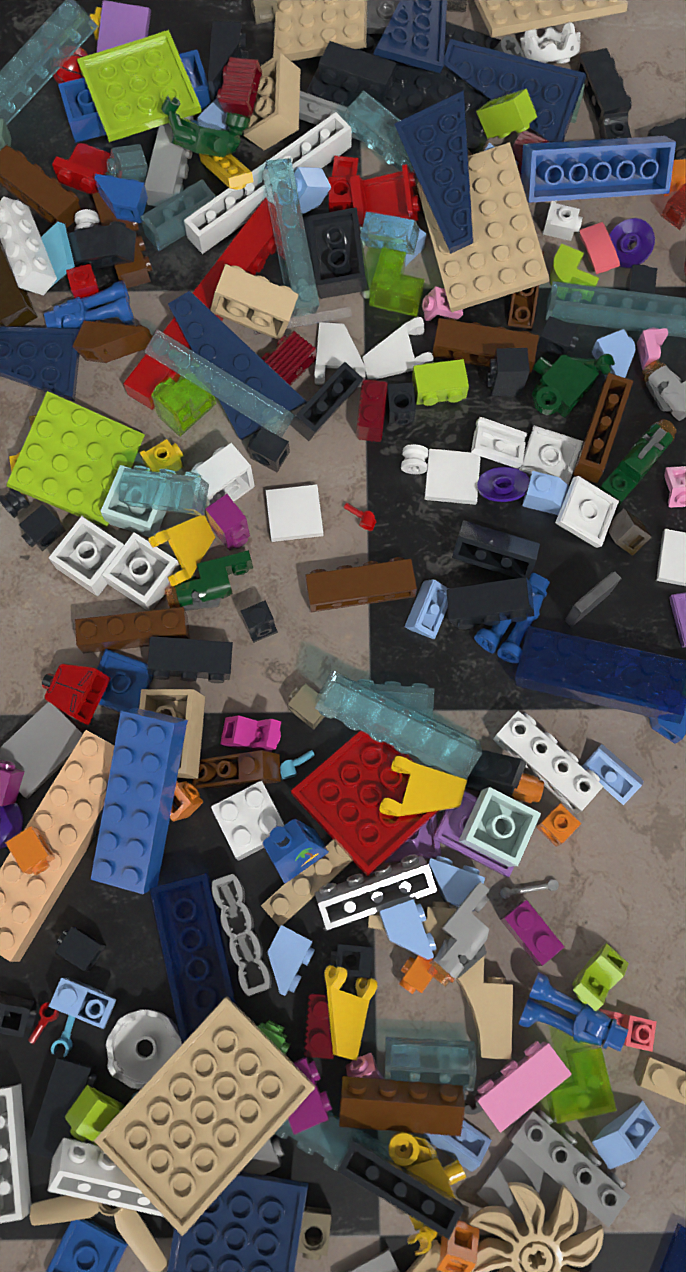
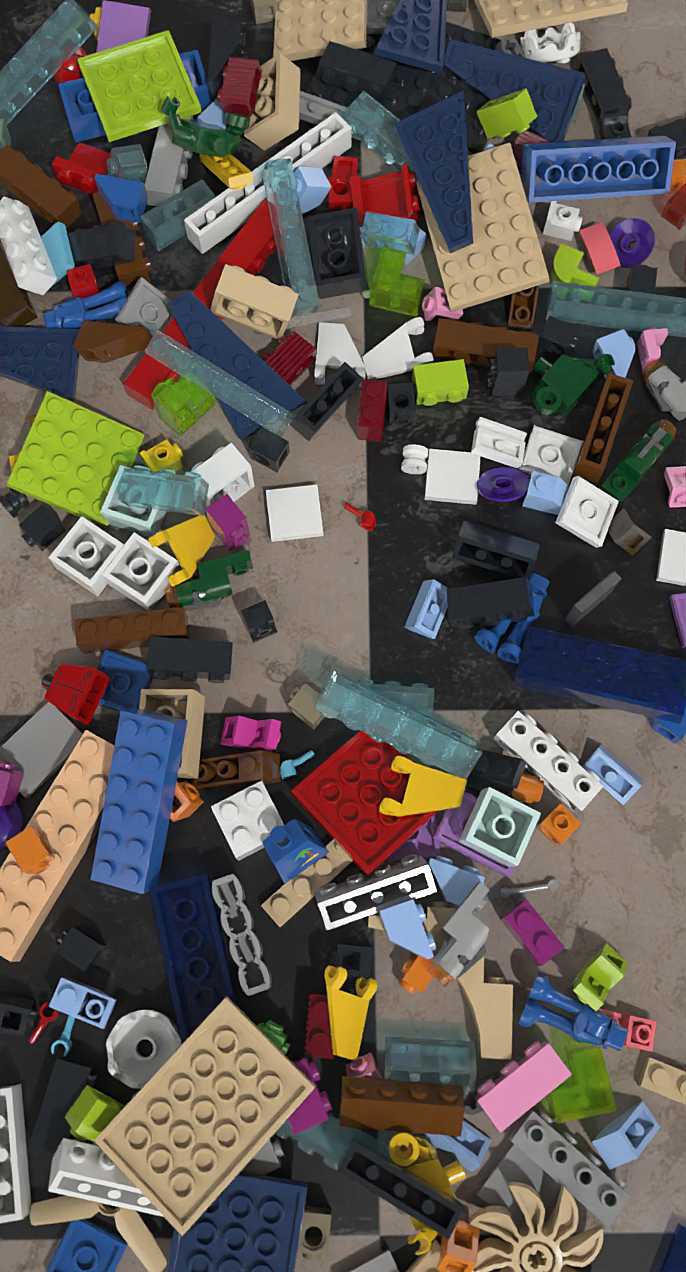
(86, 219): white wheel -> none
(146, 307): none -> light grey tile
(286, 957): light blue slope -> none
(360, 585): reddish brown brick -> none

